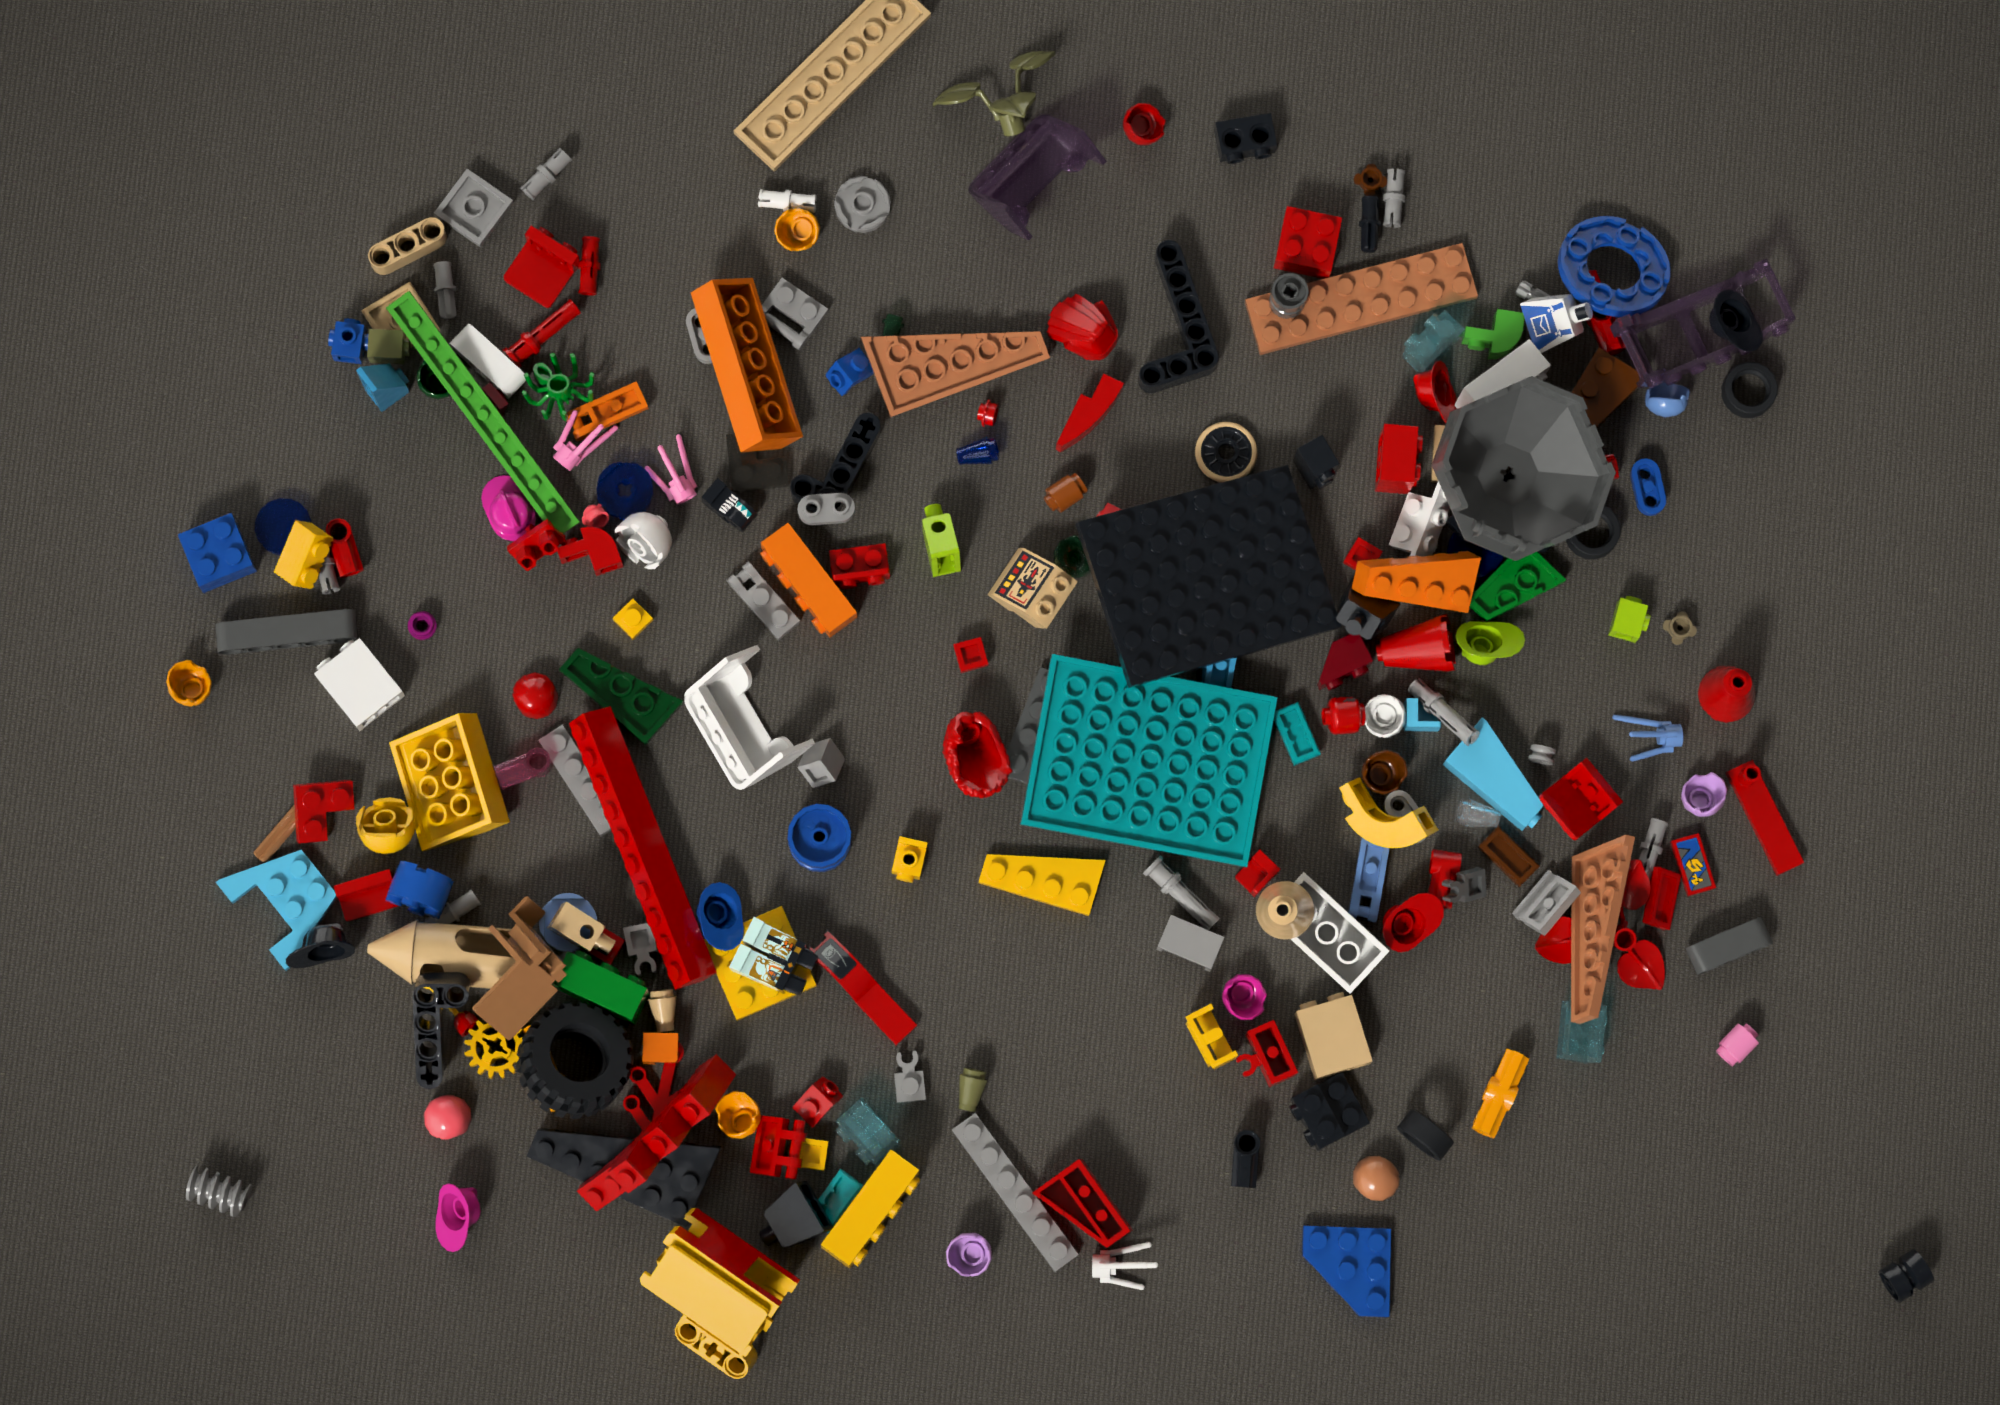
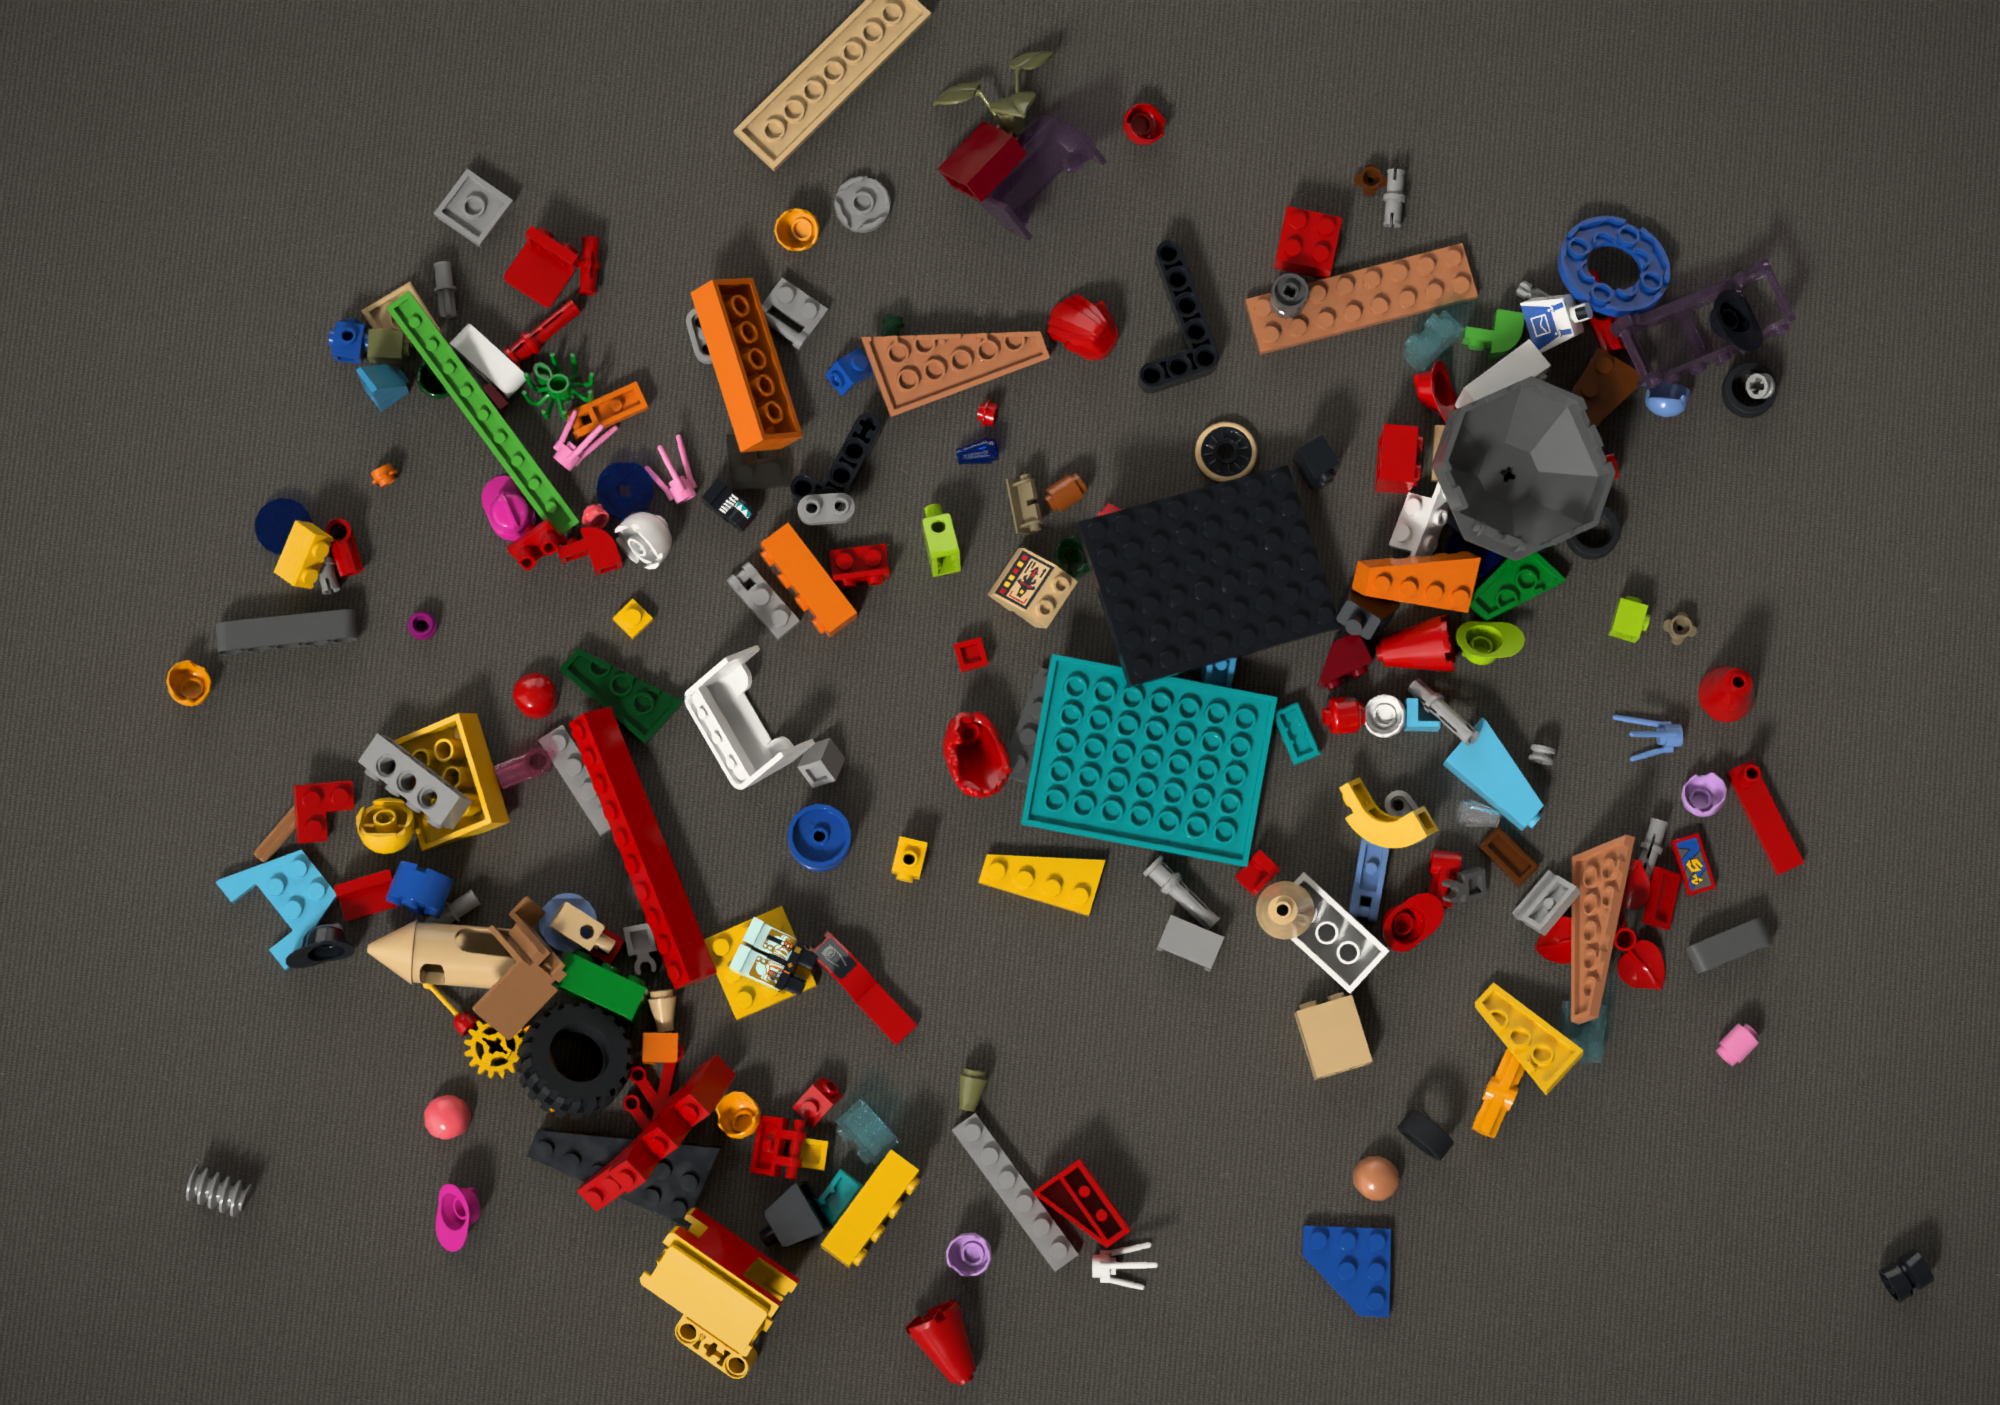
(217, 553): blue brick -> none
(358, 683): white brick -> none
(384, 475): none -> orange plate
(400, 258): tan beam -> none
(433, 1030): black beam -> none
(450, 802): none -> light grey brick
(546, 174): light grey pin -> none
(721, 916): blue piece -> none
(787, 200): white pin -> none
(910, 1083): light grey plate -> none
(945, 1341): none -> red cone
(982, 161): none -> dark red brick
(1025, 514): none -> dark tan hinge
(1090, 412): red slope -> none
(1209, 1038): yellow window -> none
(1243, 130): black brick -> none
(1244, 996): dark pink hair -> none
(1245, 1163): black piece -> none
(1269, 1054): red brick -> none
(1328, 1112): black plate -> none
(1361, 551): red plate -> none
(1369, 223): black axle -> none
(1384, 772): reddish brown hair -> none
(1533, 1042): none -> yellow wing
(1580, 799): red bracket -> none
(1648, 488): blue plate -> none
(1757, 393): none -> light grey bush

